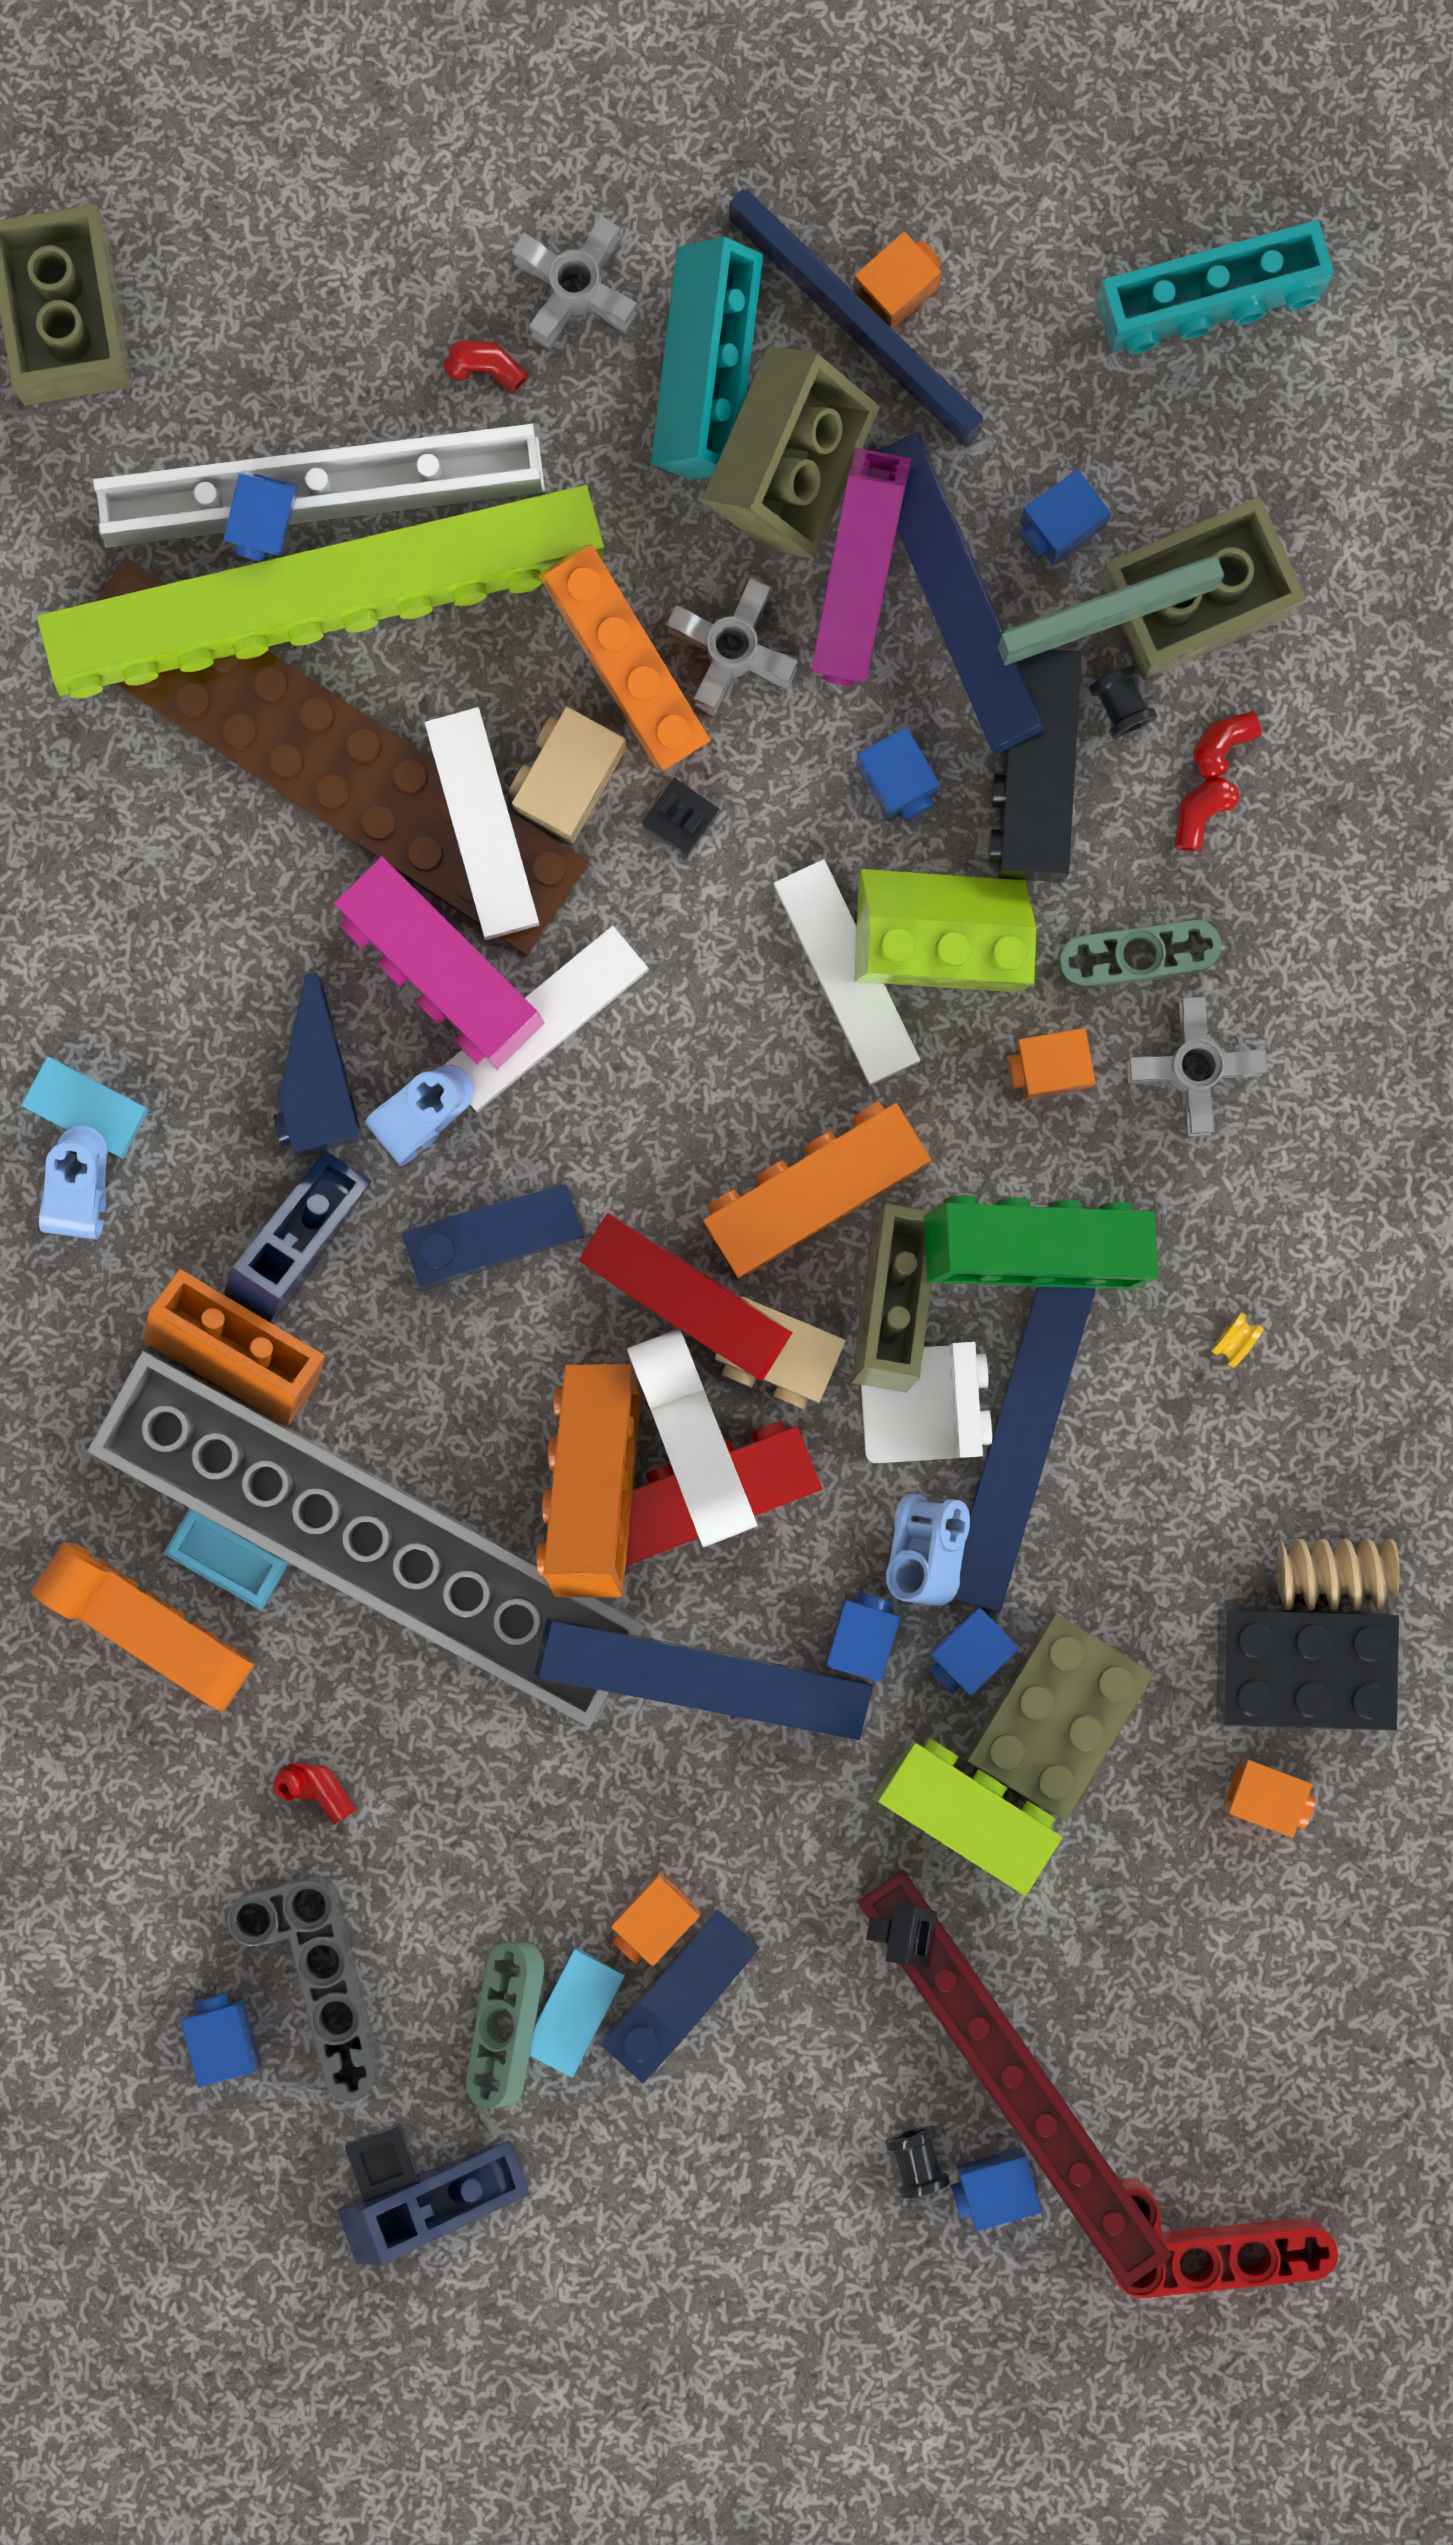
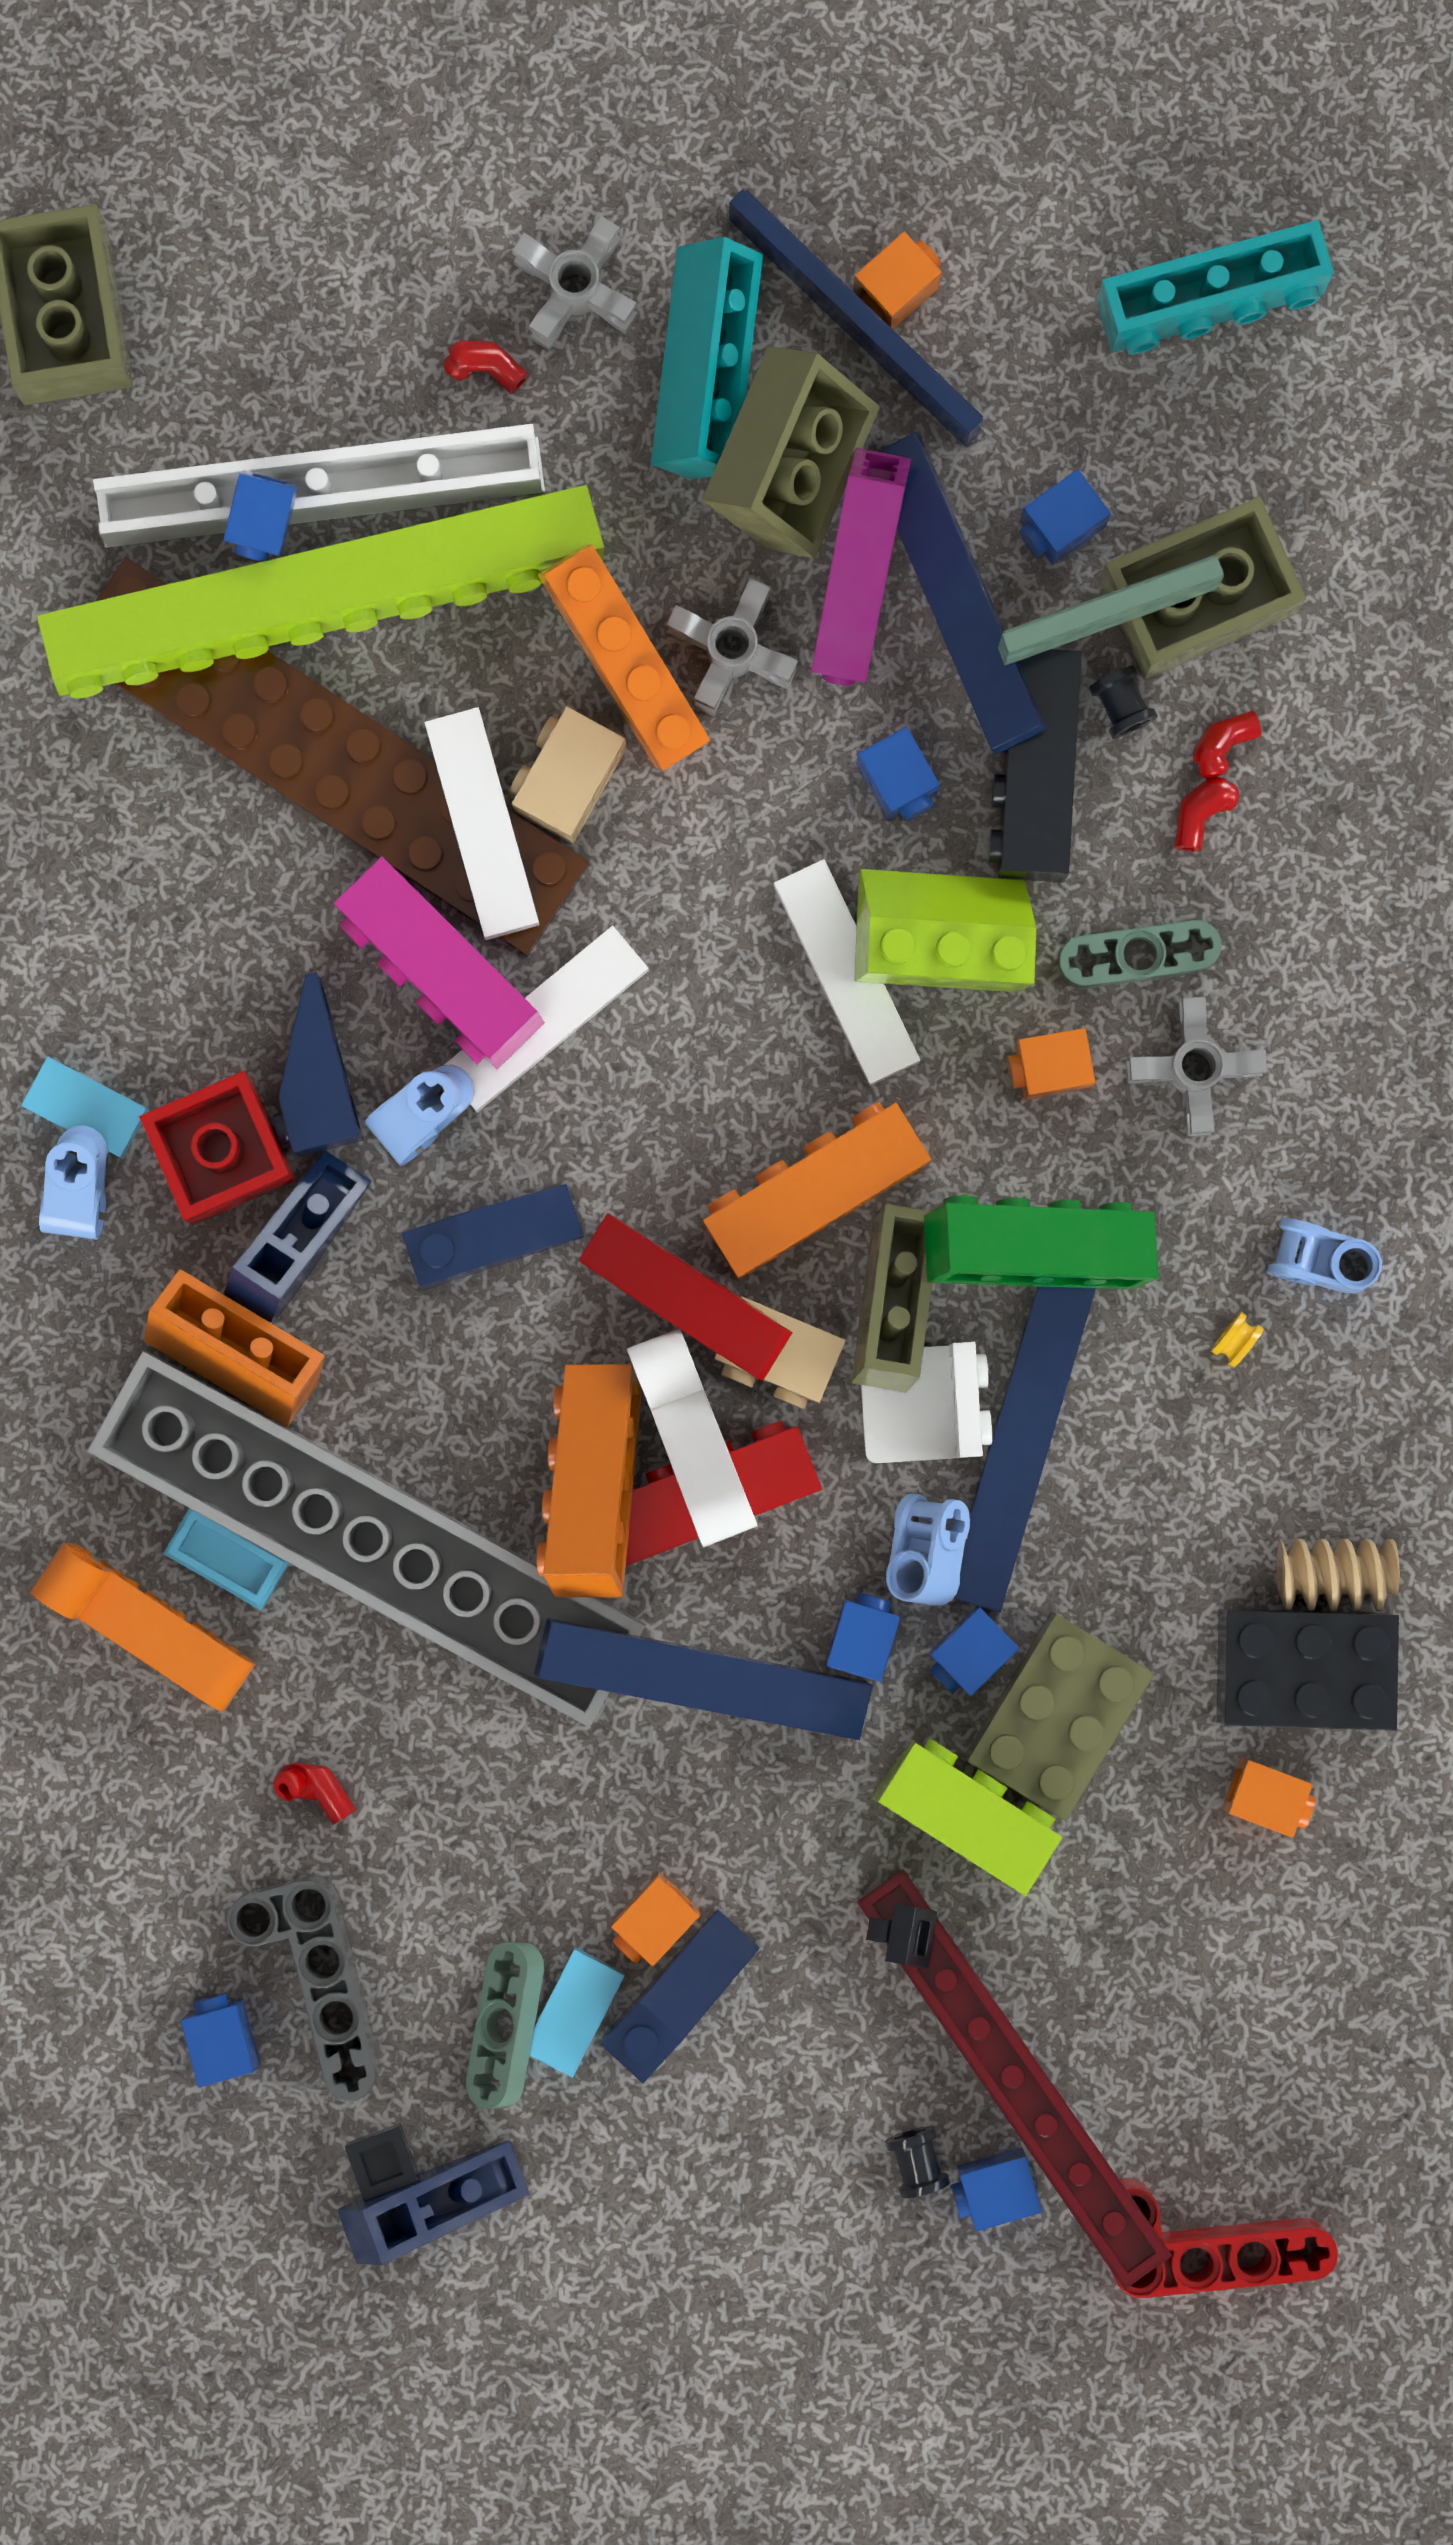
(217, 1148): none -> red brick
(681, 817): black tile -> none
(1320, 1257): none -> light blue piece

